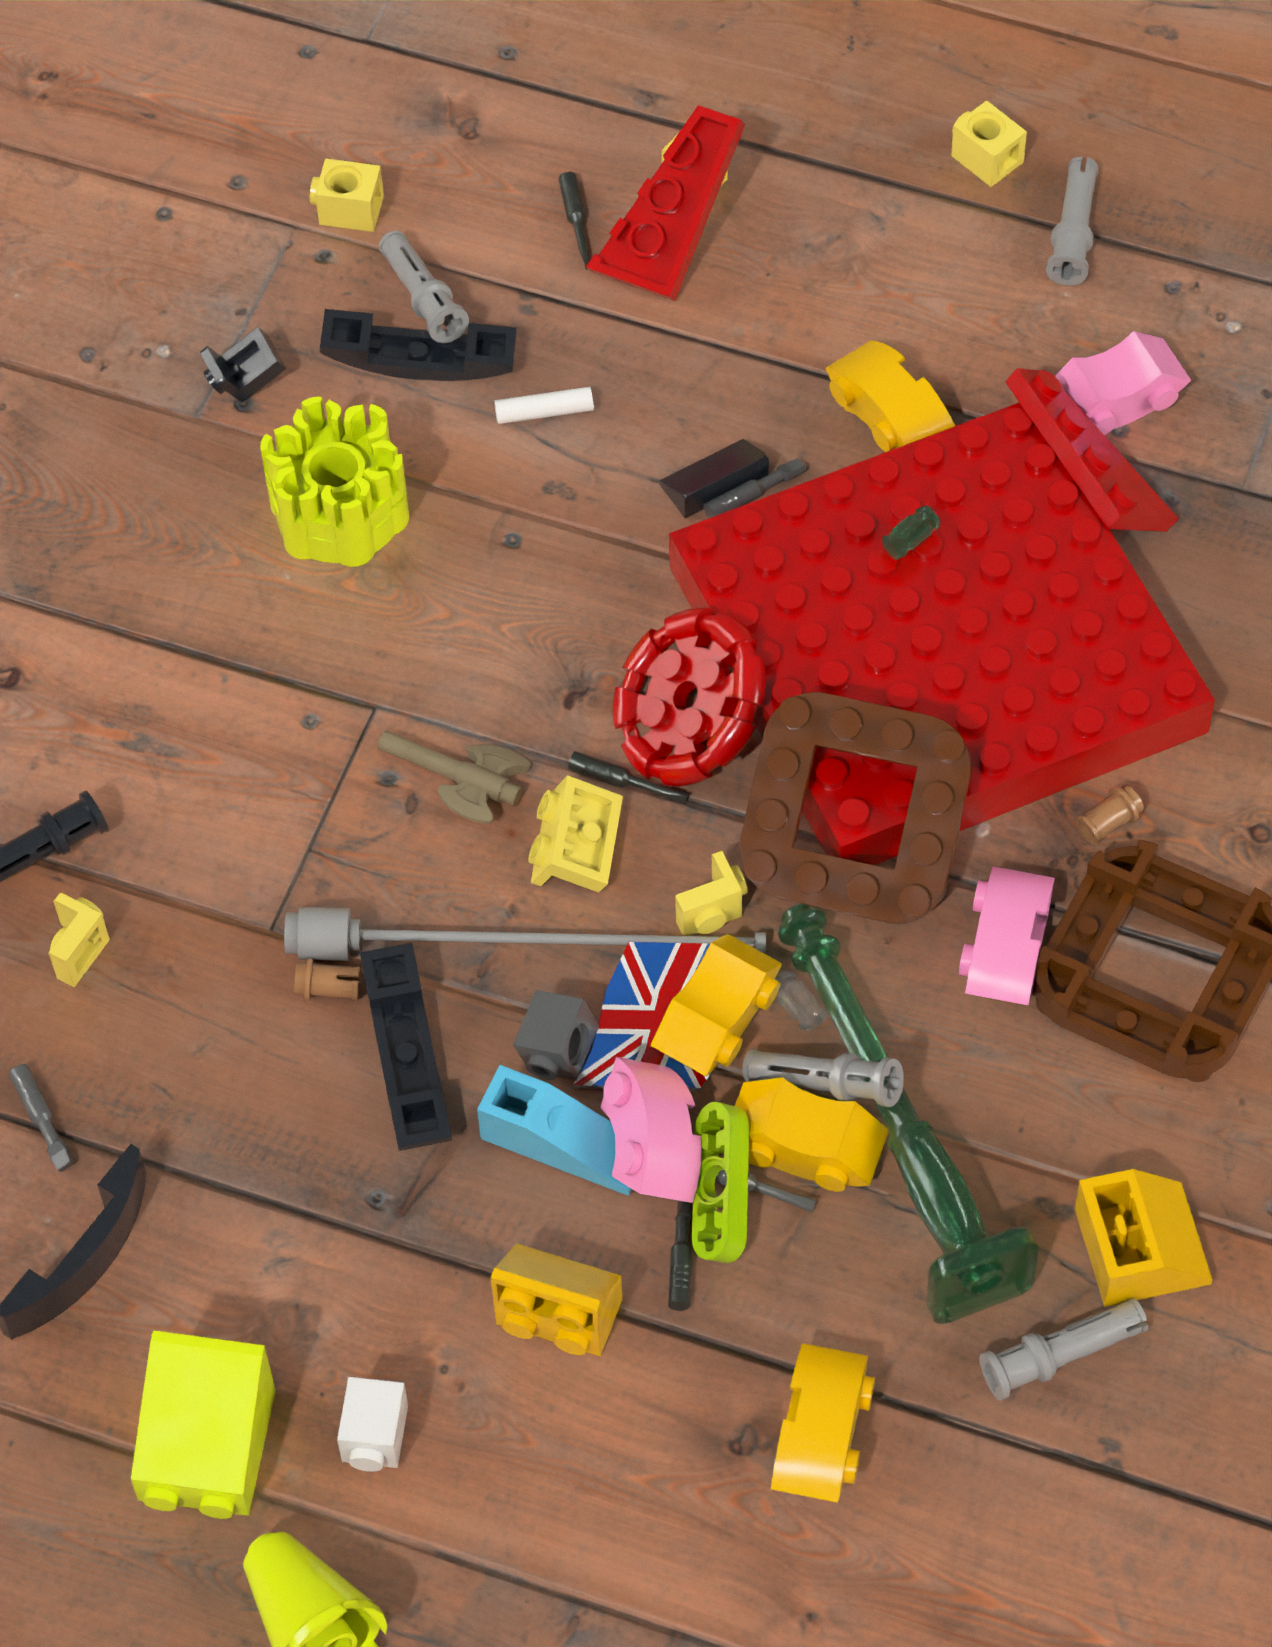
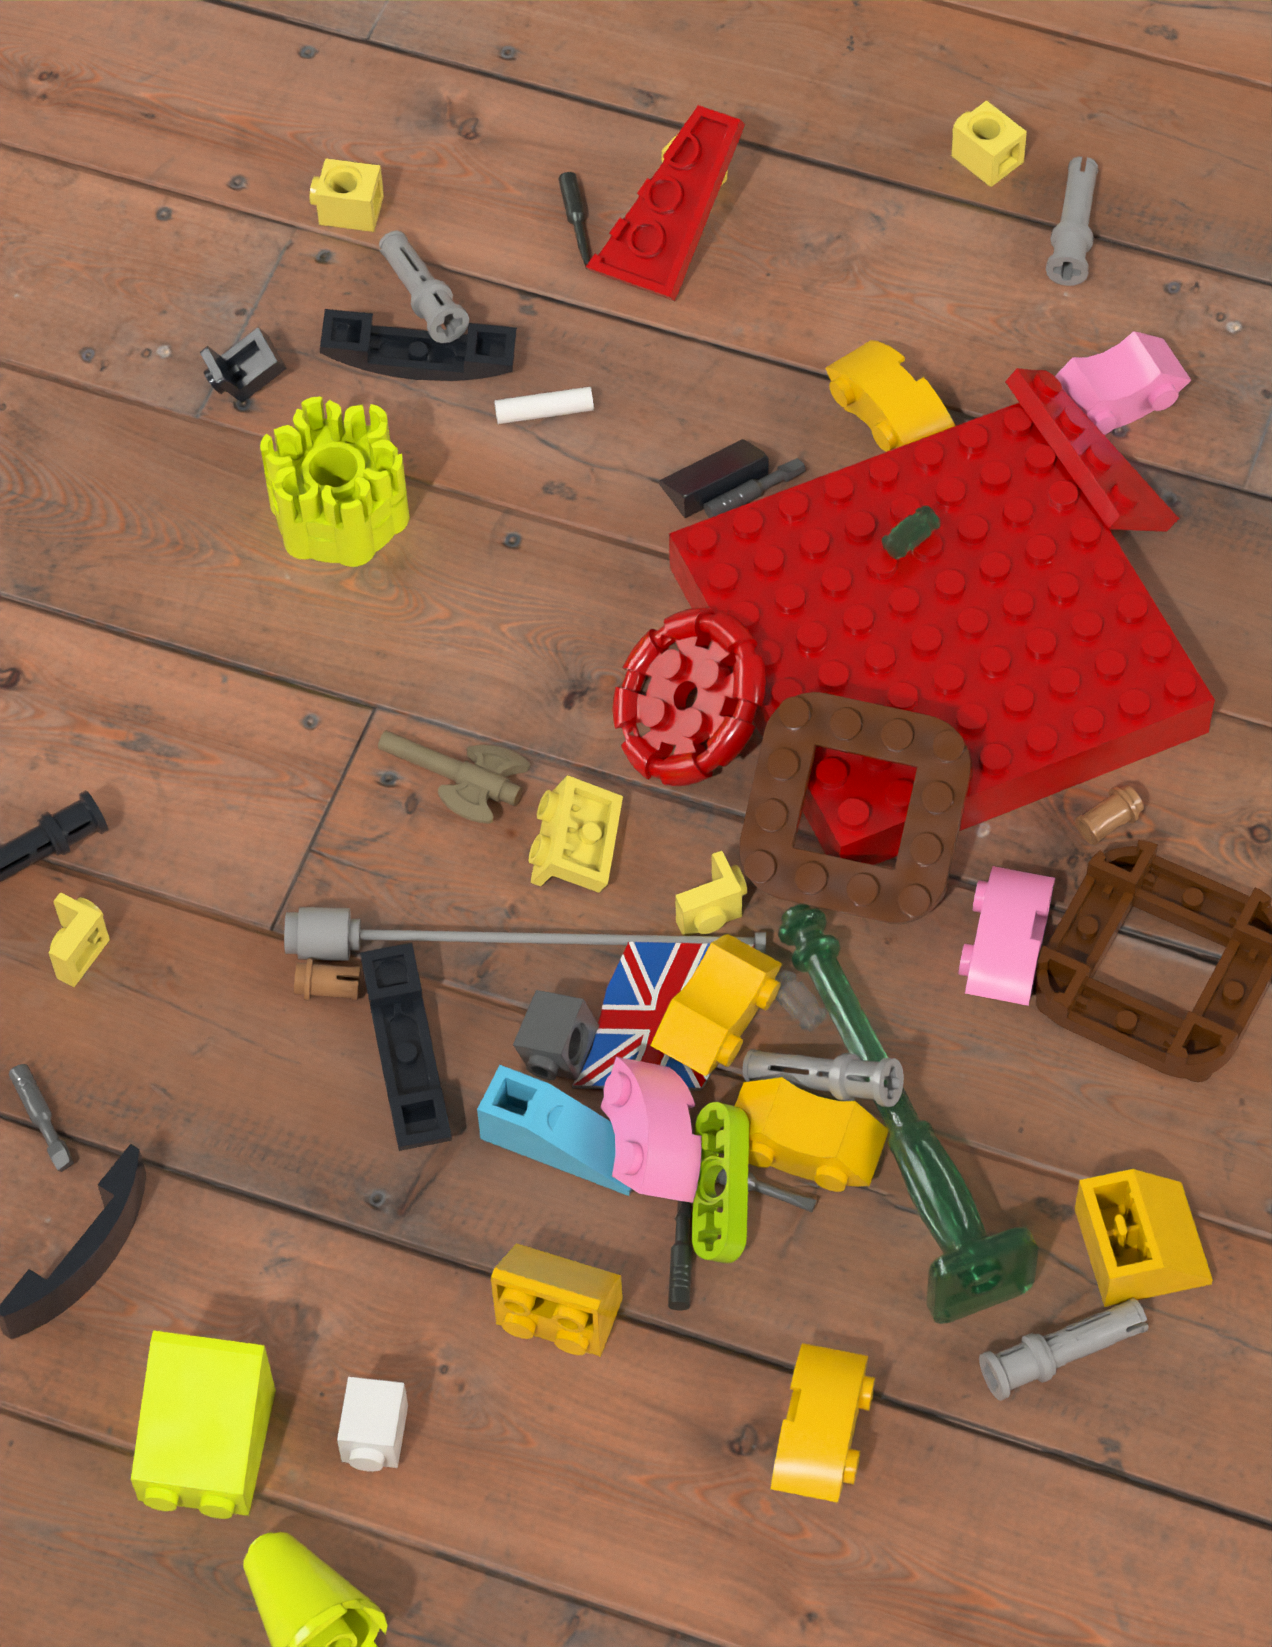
(619, 776): pearl dark grey piece -> none

